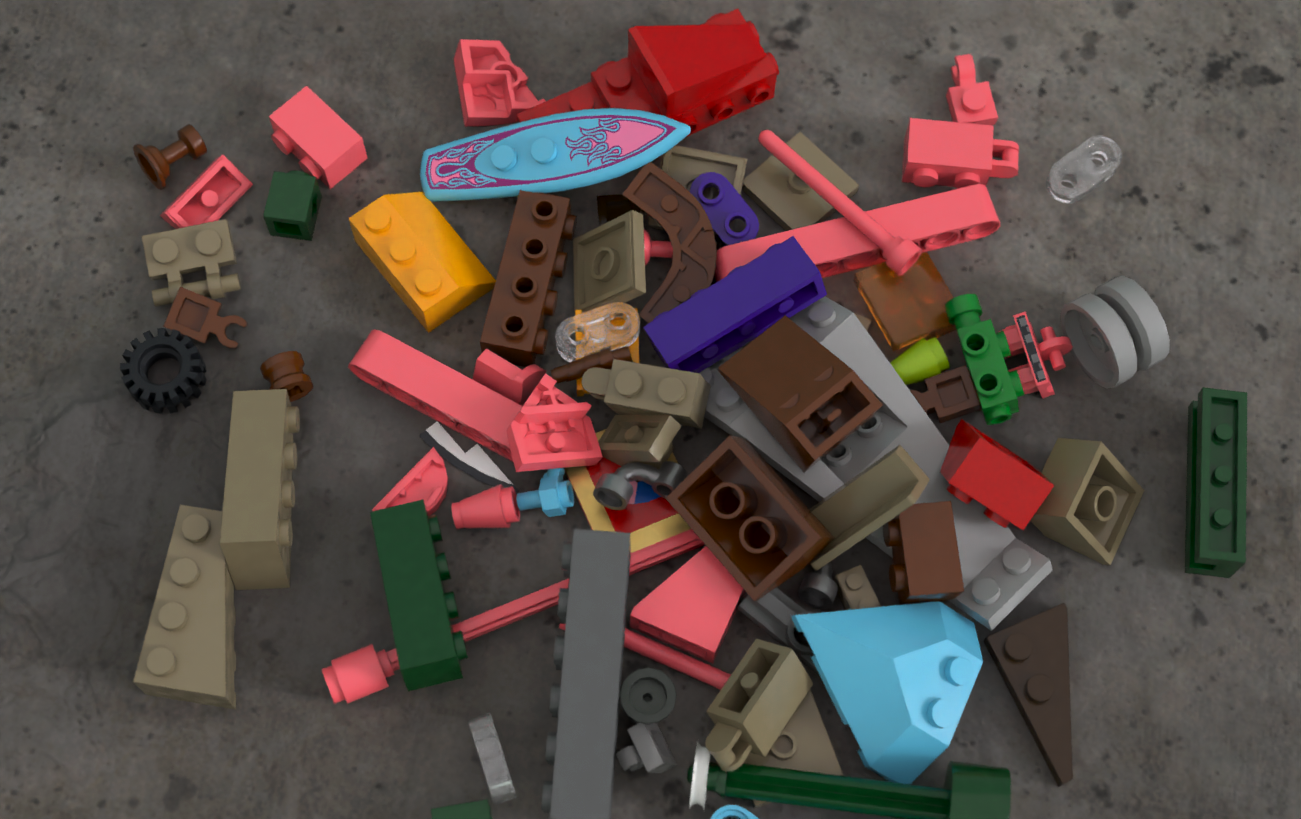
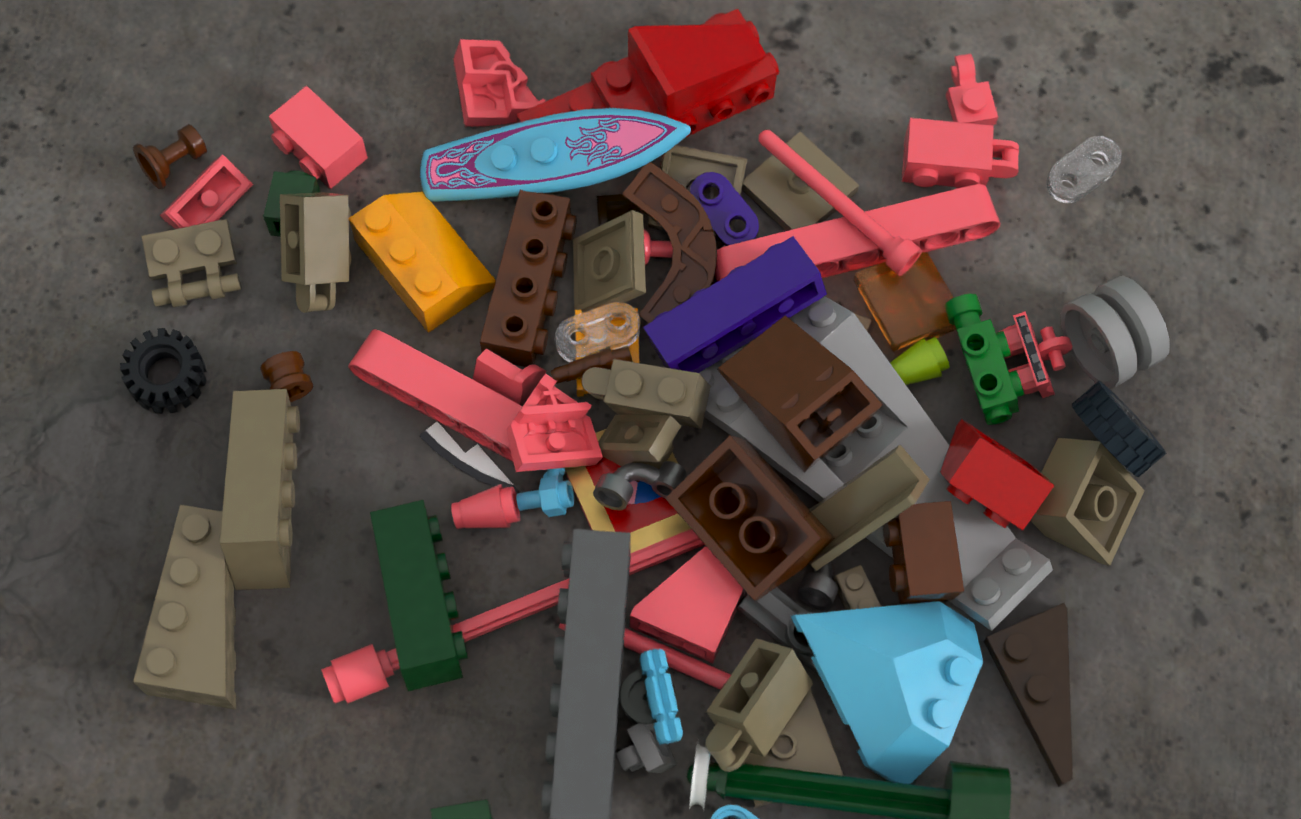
(198, 317): reddish brown plate -> none
(315, 246): none -> dark tan brick
(423, 482): coral tile -> none
(492, 758): clear beam -> none
(661, 696): none -> medium azure axle
(949, 395): reddish brown plate -> none
(1118, 429): none -> black wheel
(1216, 483): dark green brick -> none

